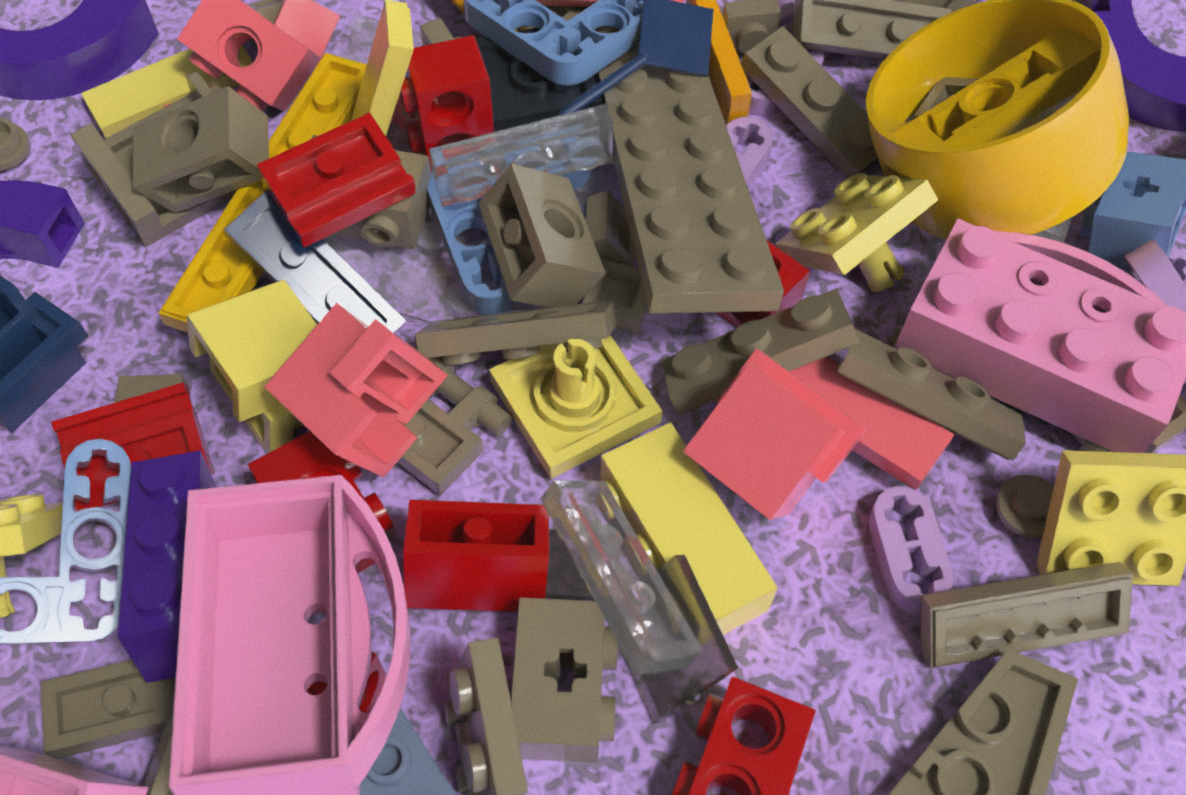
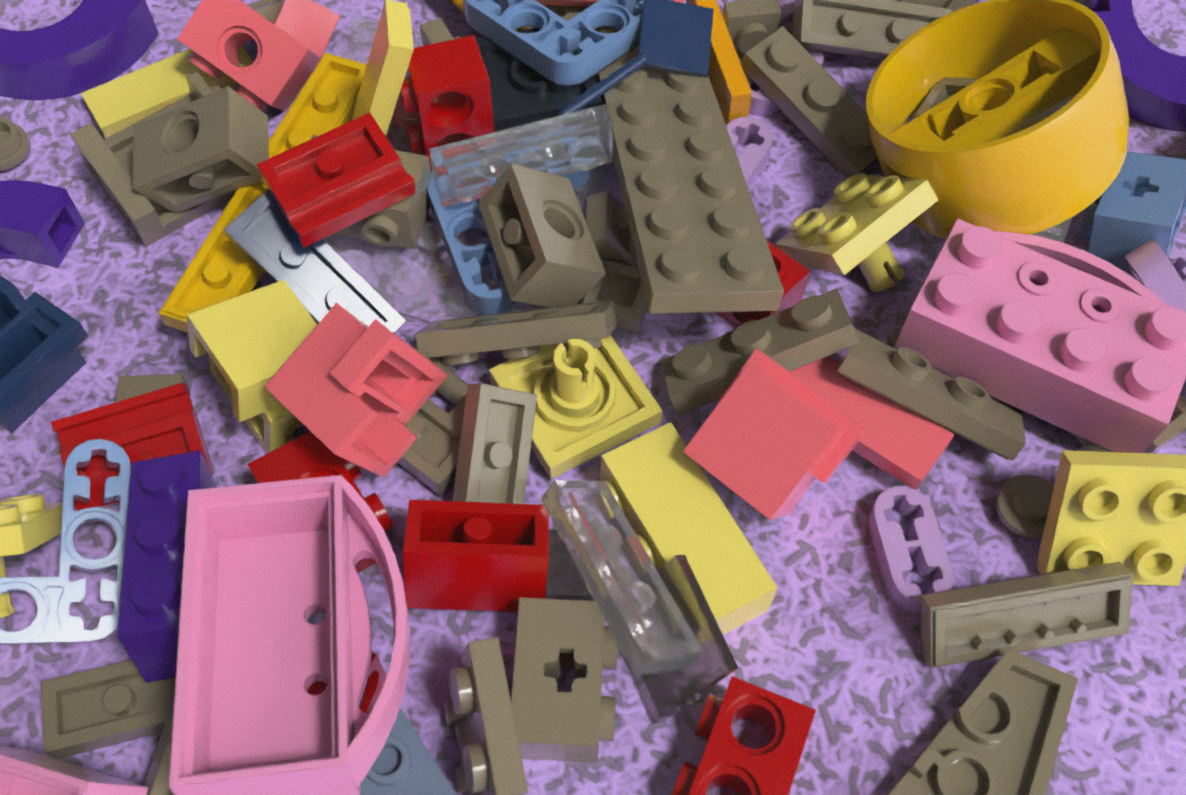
(494, 445): none -> dark tan plate

